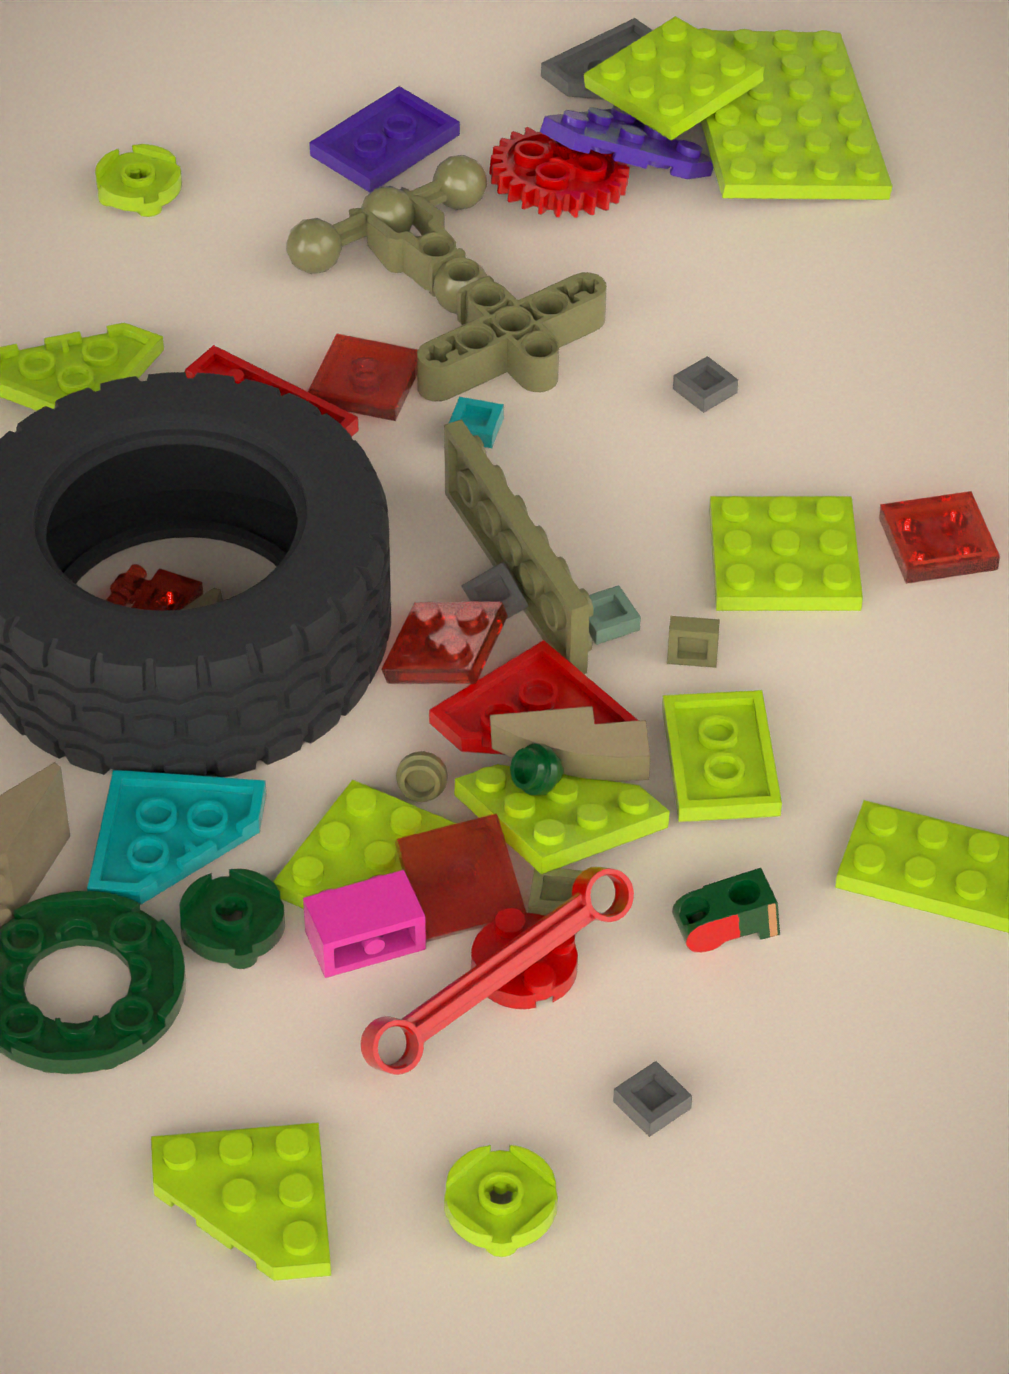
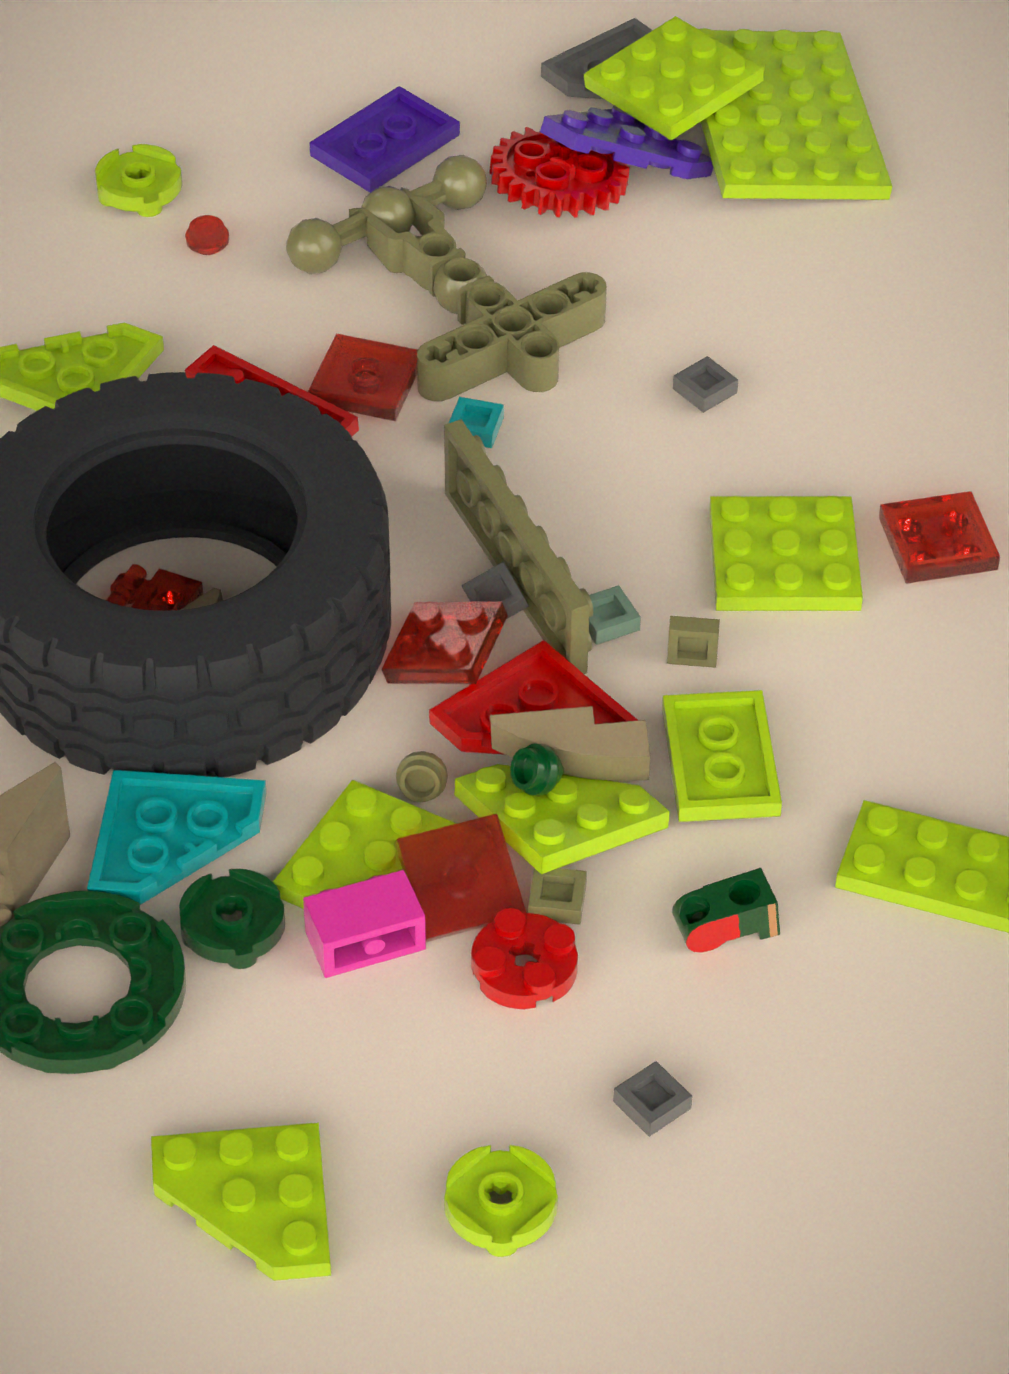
(207, 235): none -> clear red plate
(497, 969): piece -> none

